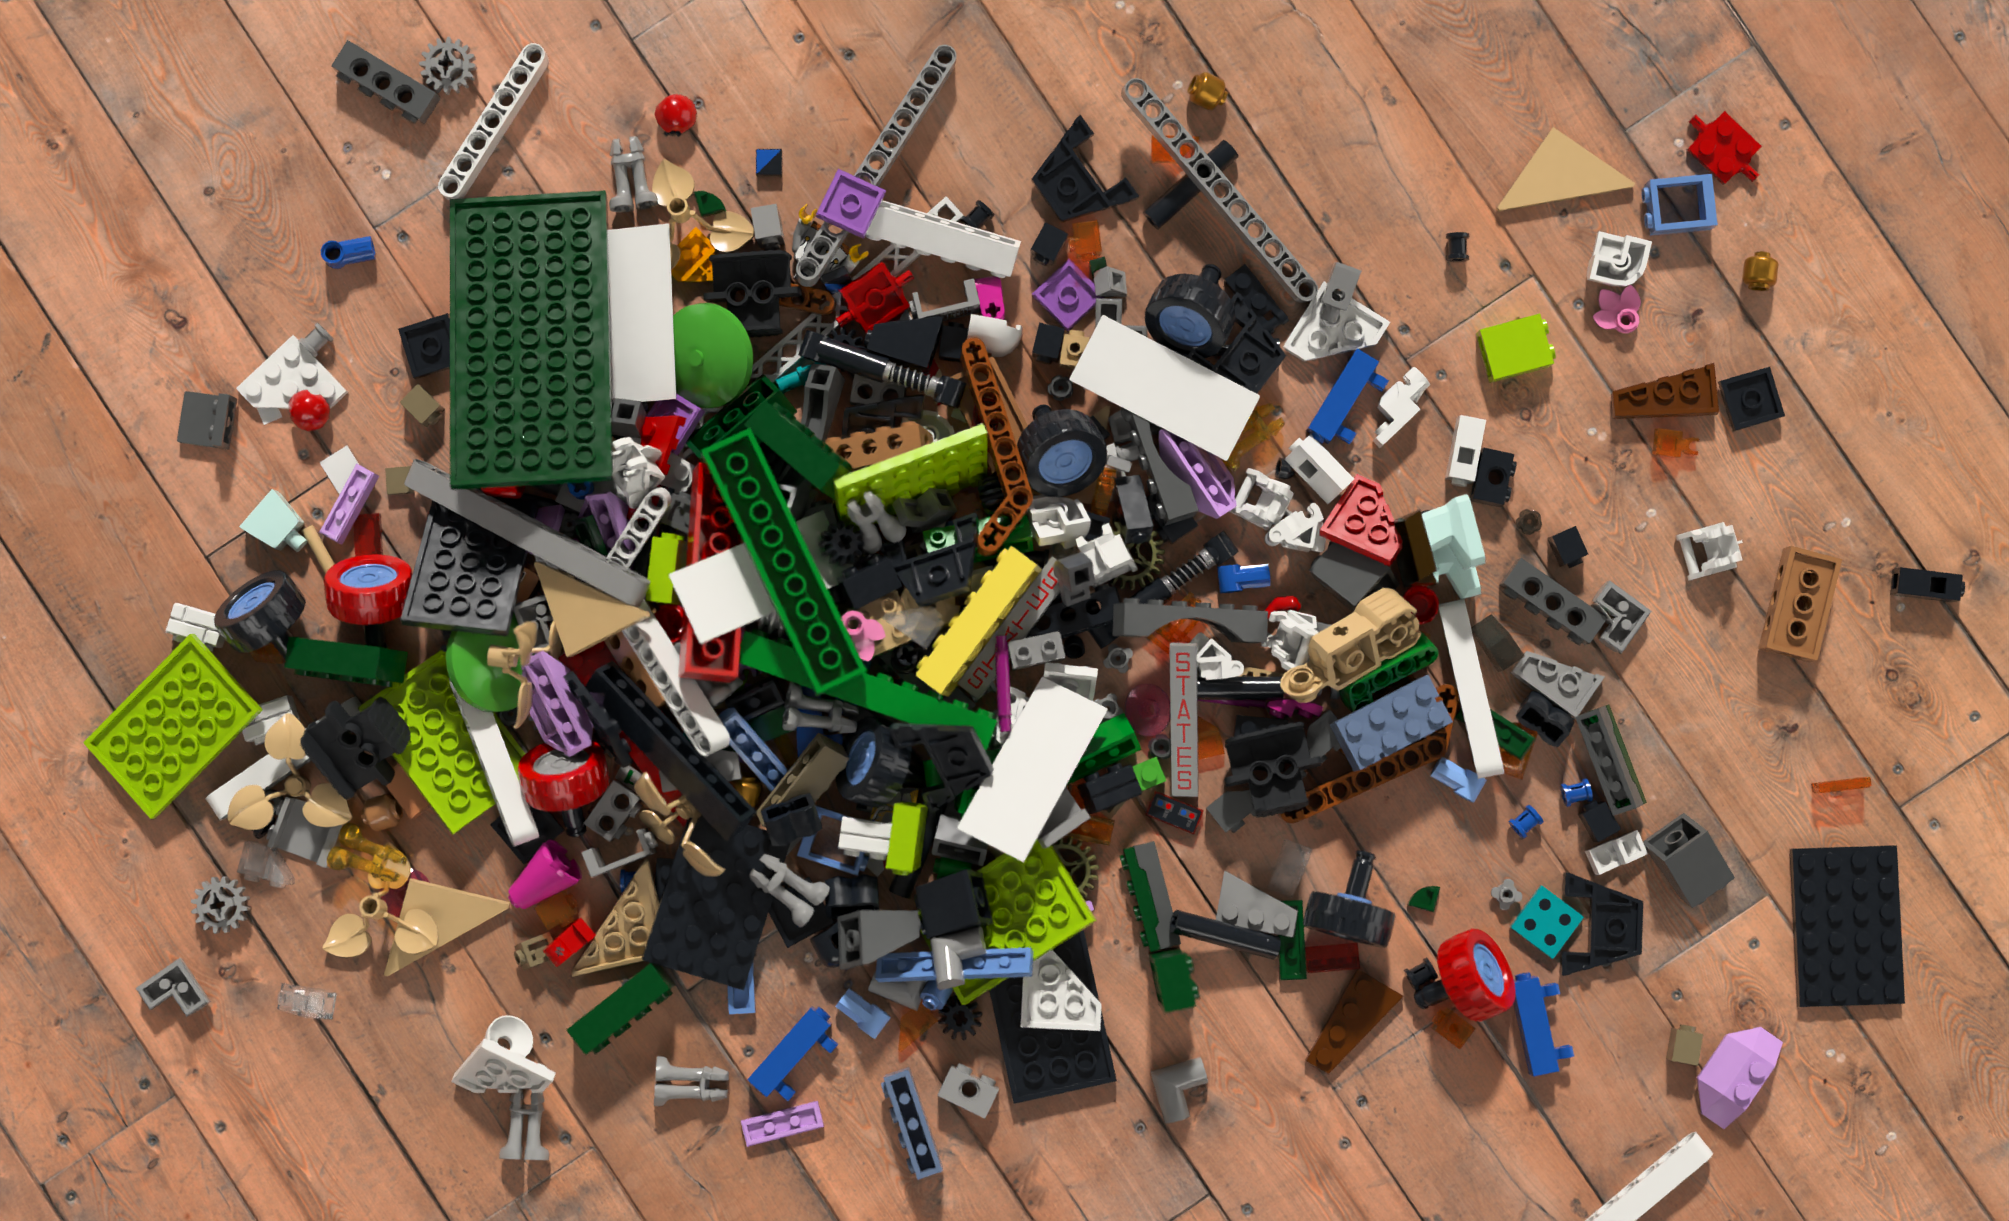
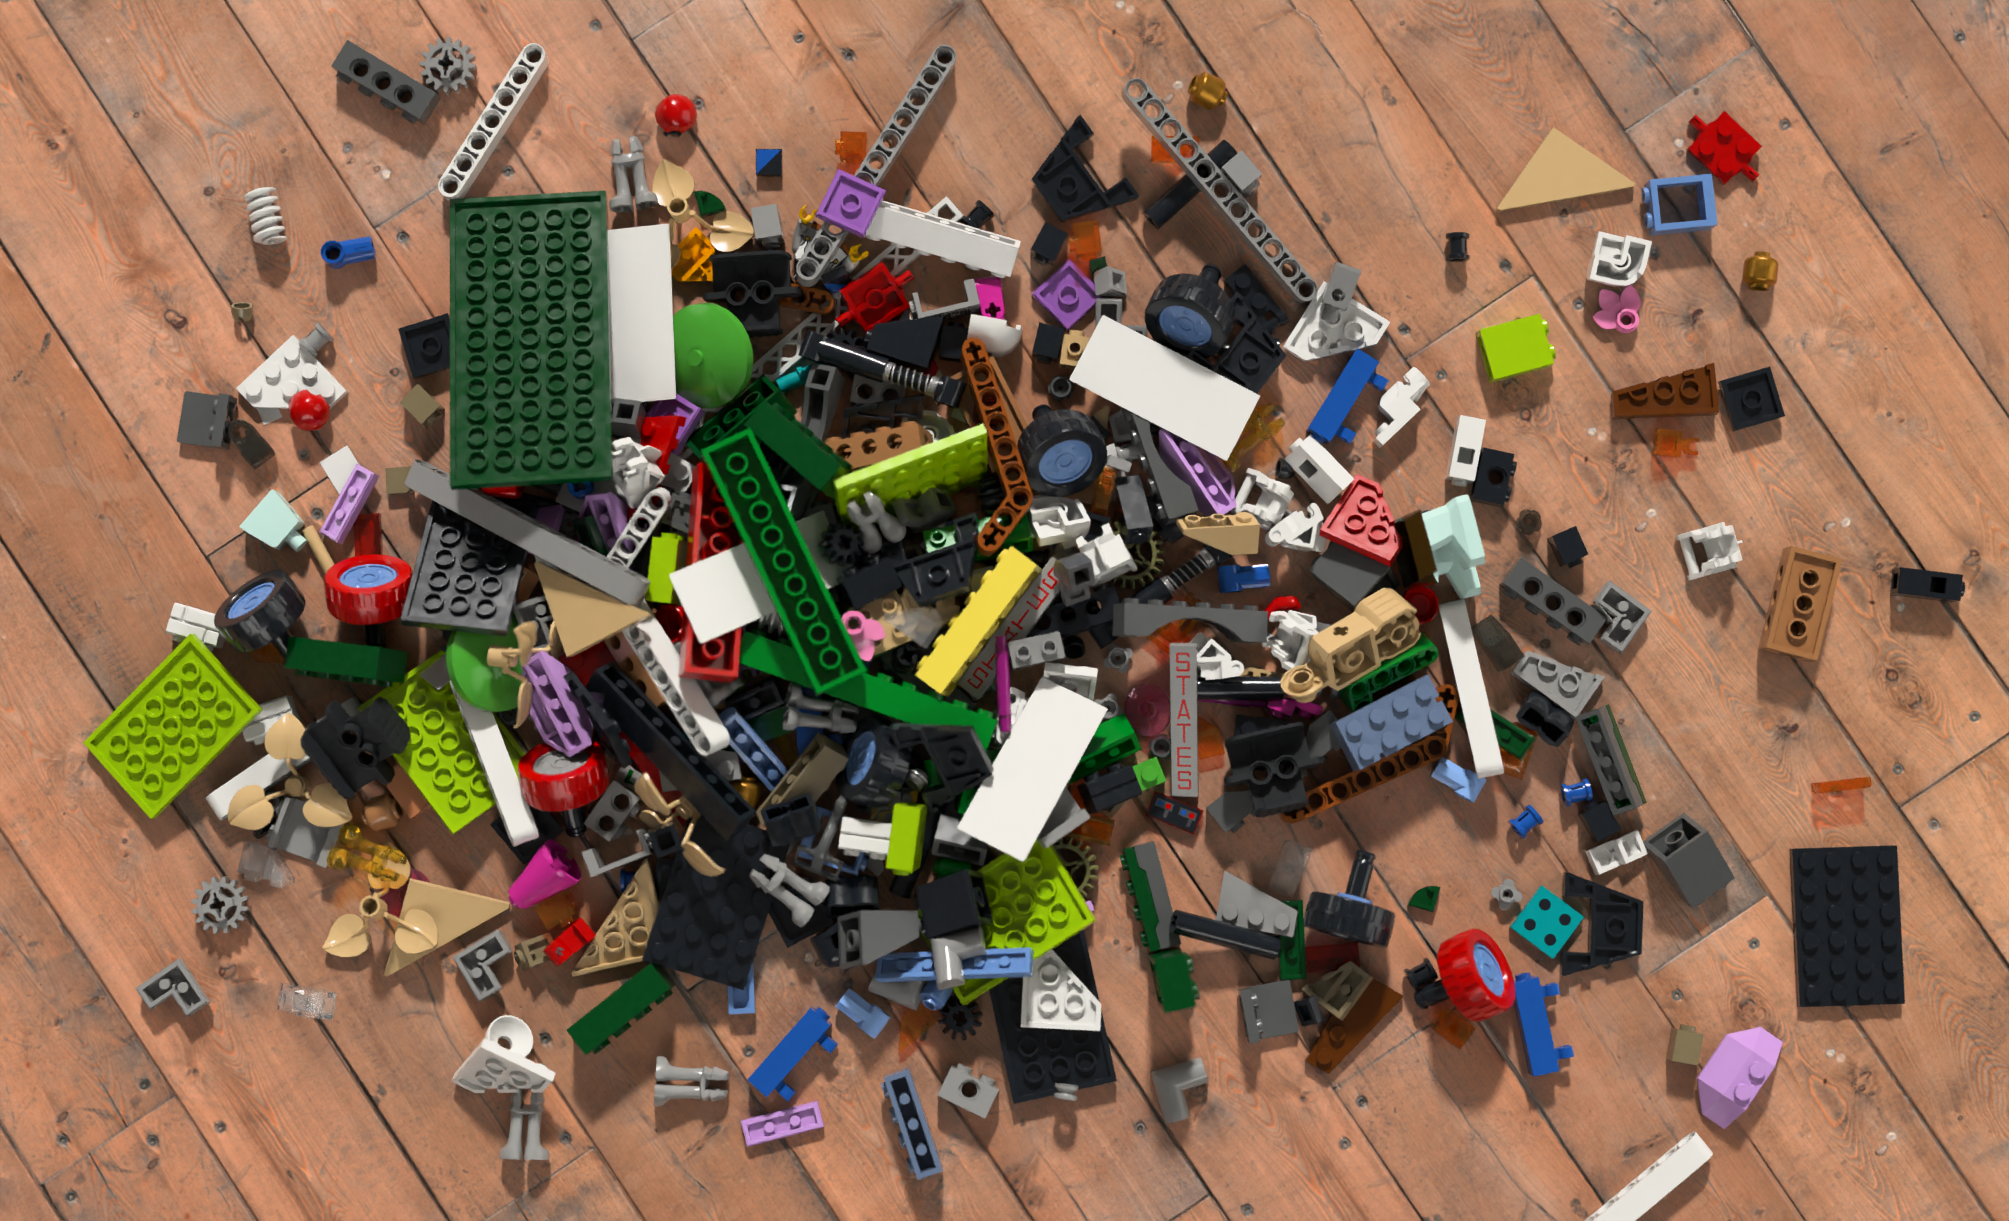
(242, 310): none -> dark tan hinge
(252, 446): none -> clear smoke piece
(263, 216): none -> white piece
(437, 673): none -> white sticker
(475, 963): none -> light grey brick
(664, 839): none -> black brick
(821, 852): none -> dark grey piece
(852, 147): none -> clear orange brick
(916, 779): none -> light grey plate
(1065, 1091): none -> light grey bush
(1229, 533): none -> tan slope
(1242, 174): none -> light grey brick
(1268, 1010): none -> dark grey bracket
(1309, 1011): none -> black tile
(1340, 989): none -> dark tan wing

